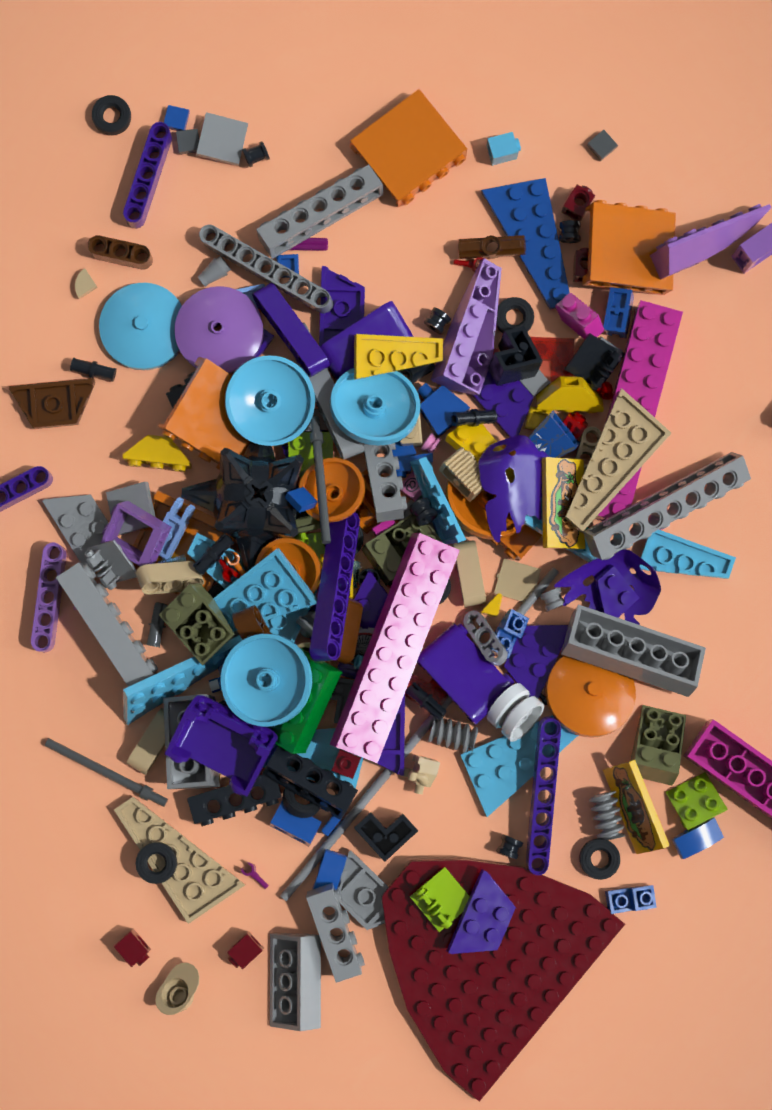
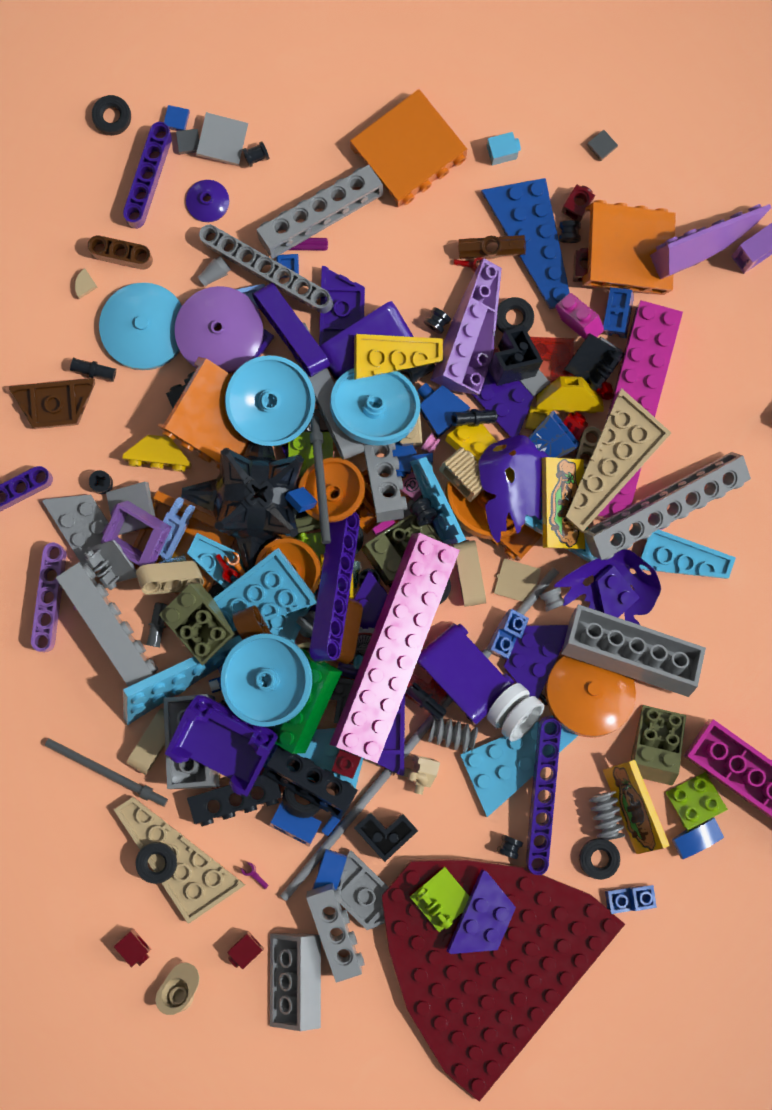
(104, 485): none -> black wheel
(210, 210): none -> dark purple dish
(213, 553): black pin -> none
(492, 642): light grey beam -> none
(493, 607): yellow slope -> none

